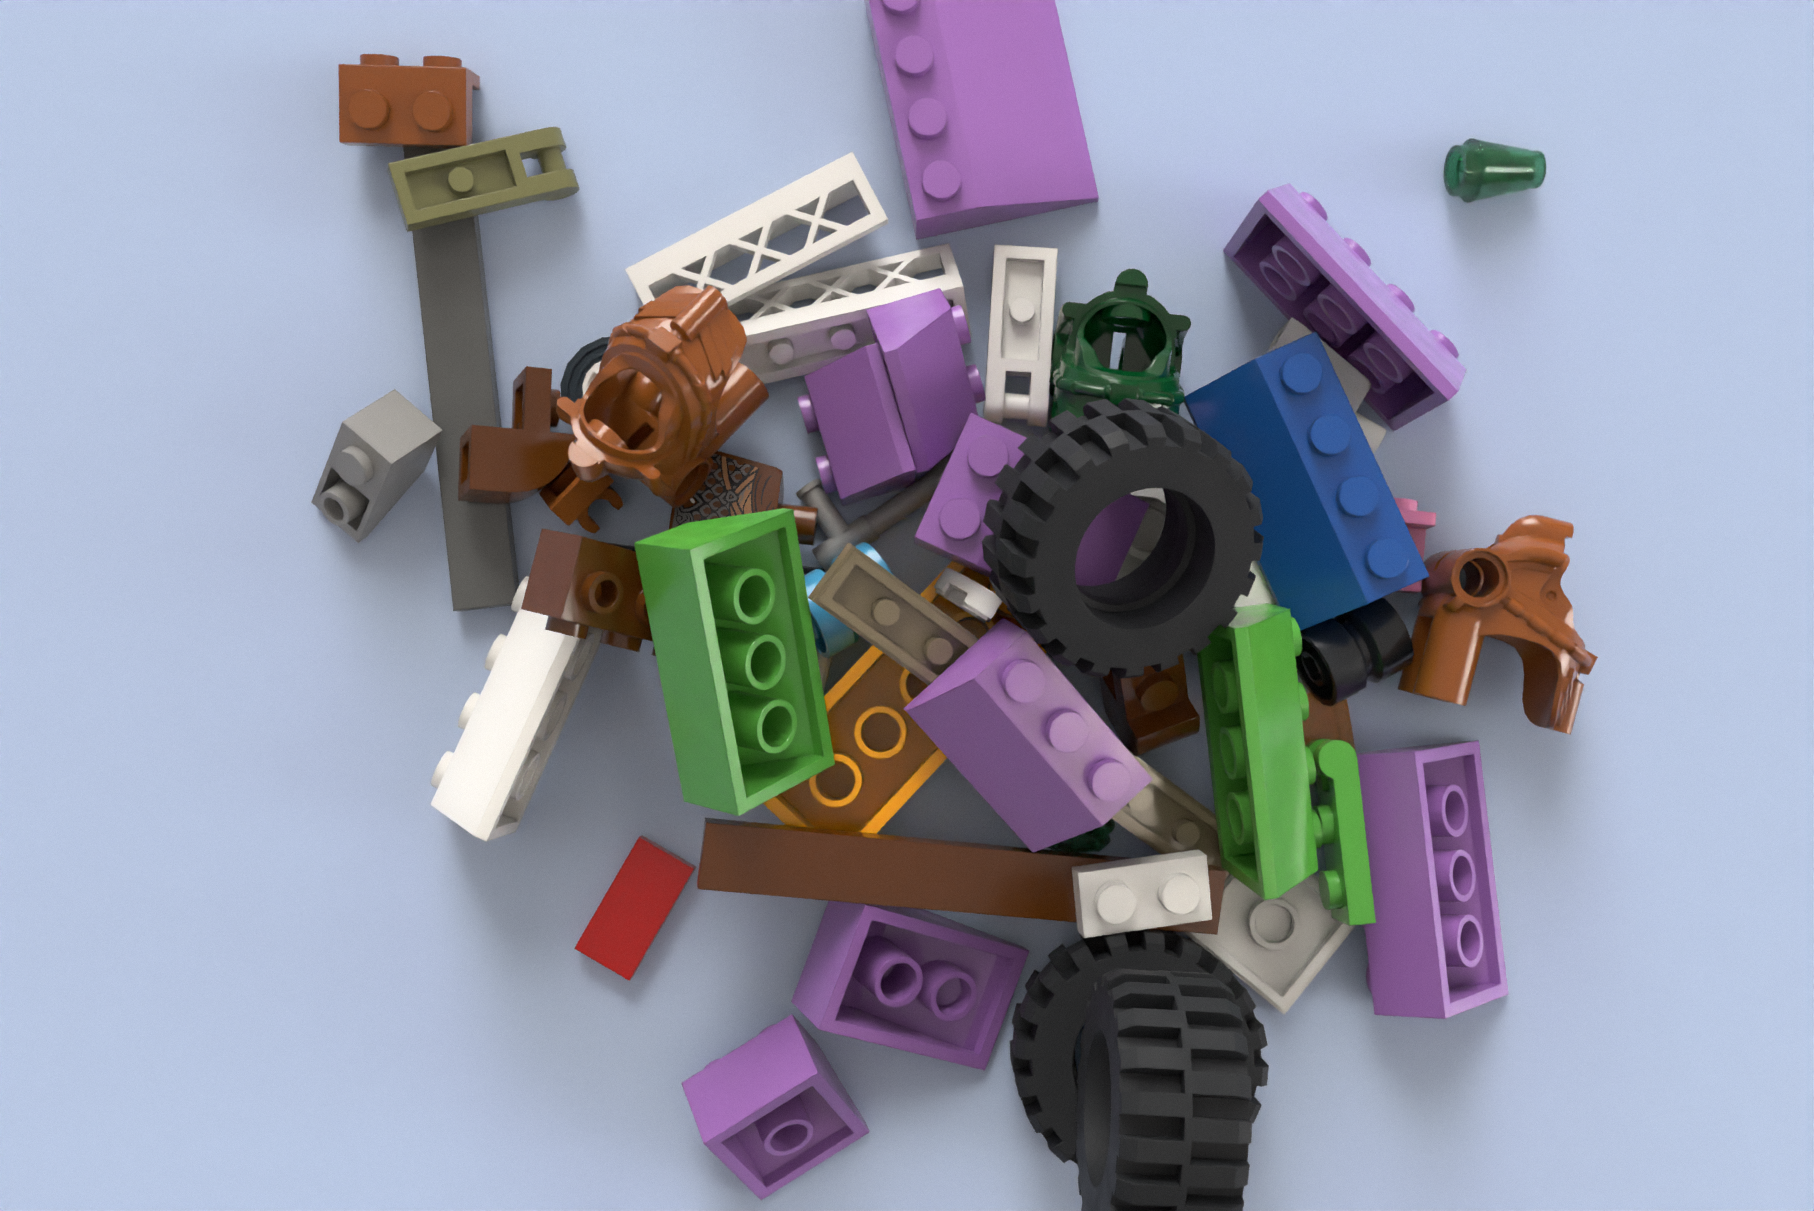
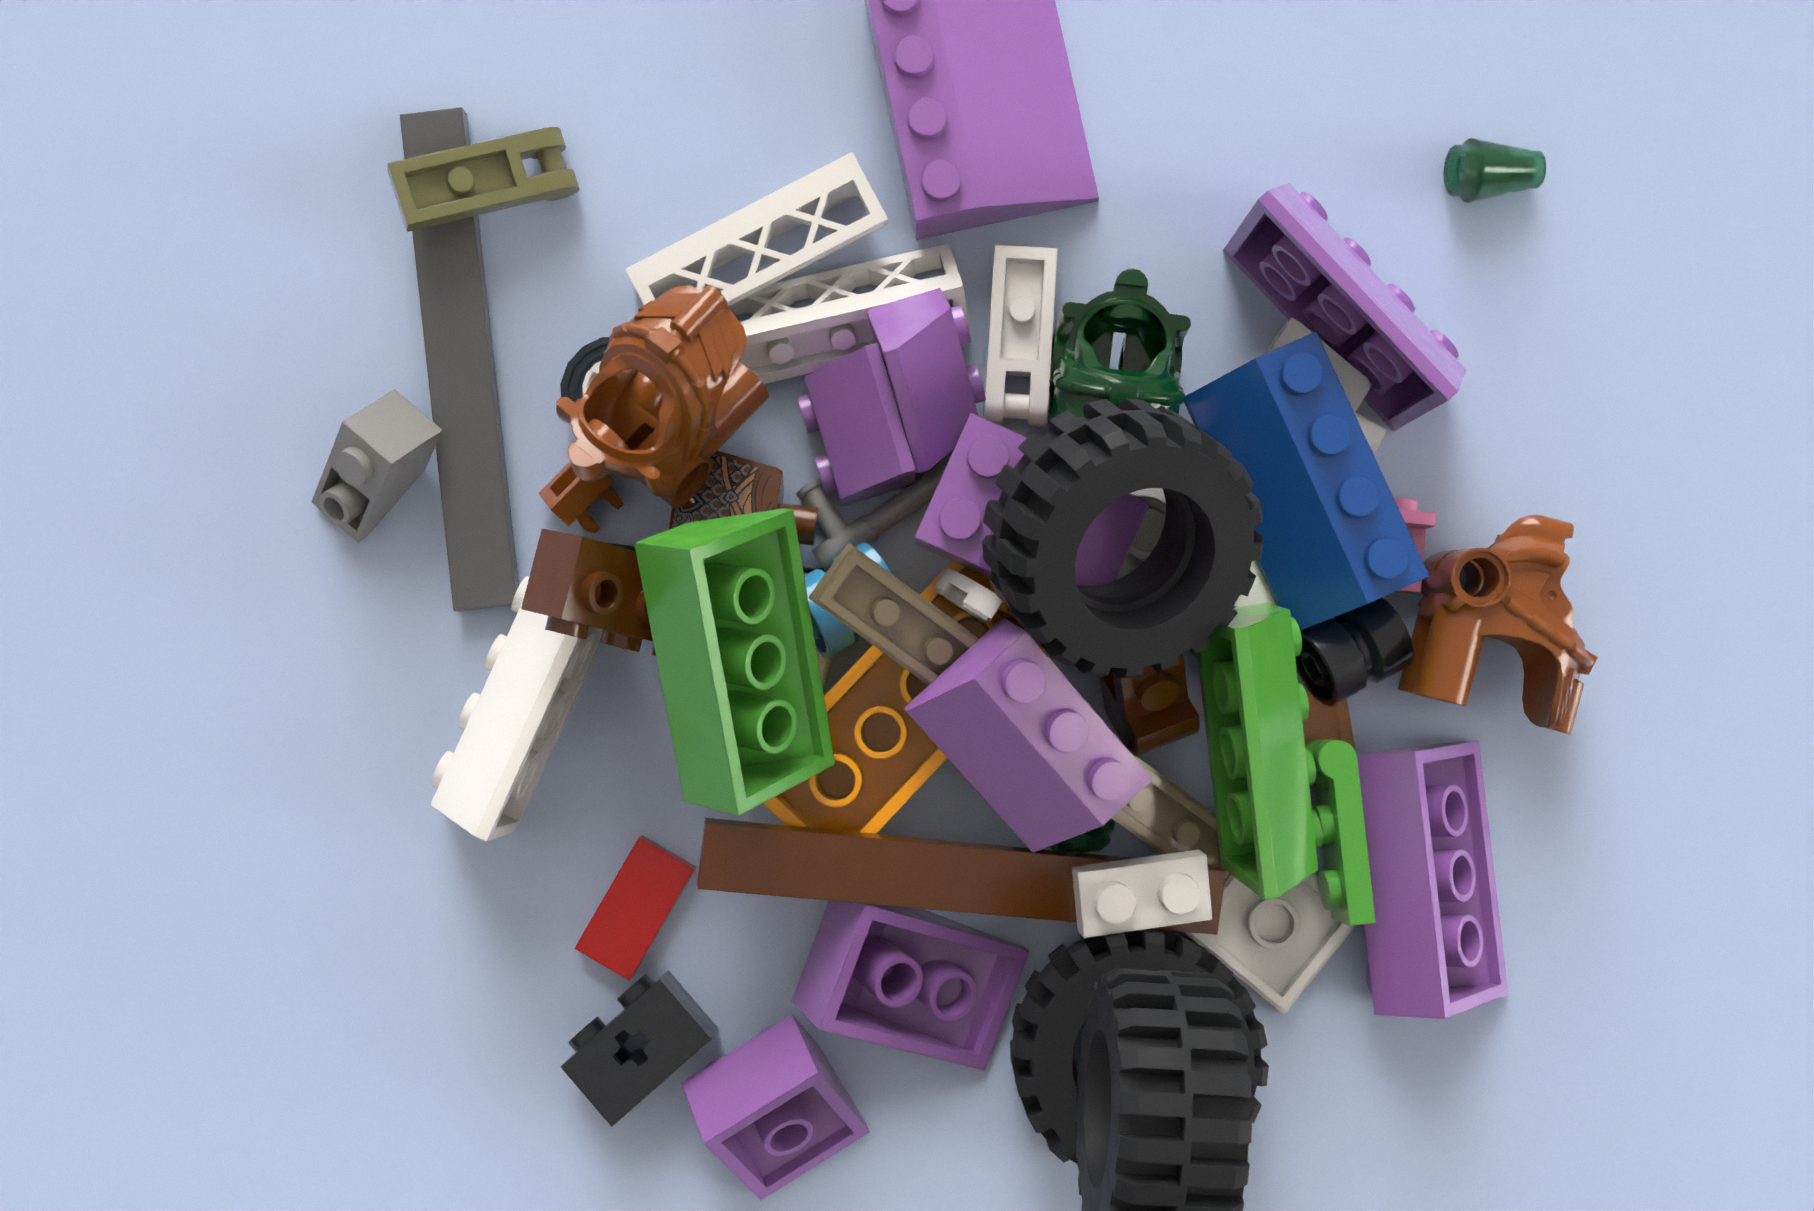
(406, 103): dark orange bracket -> none
(517, 461): reddish brown brick -> none
(621, 1079): none -> black brick

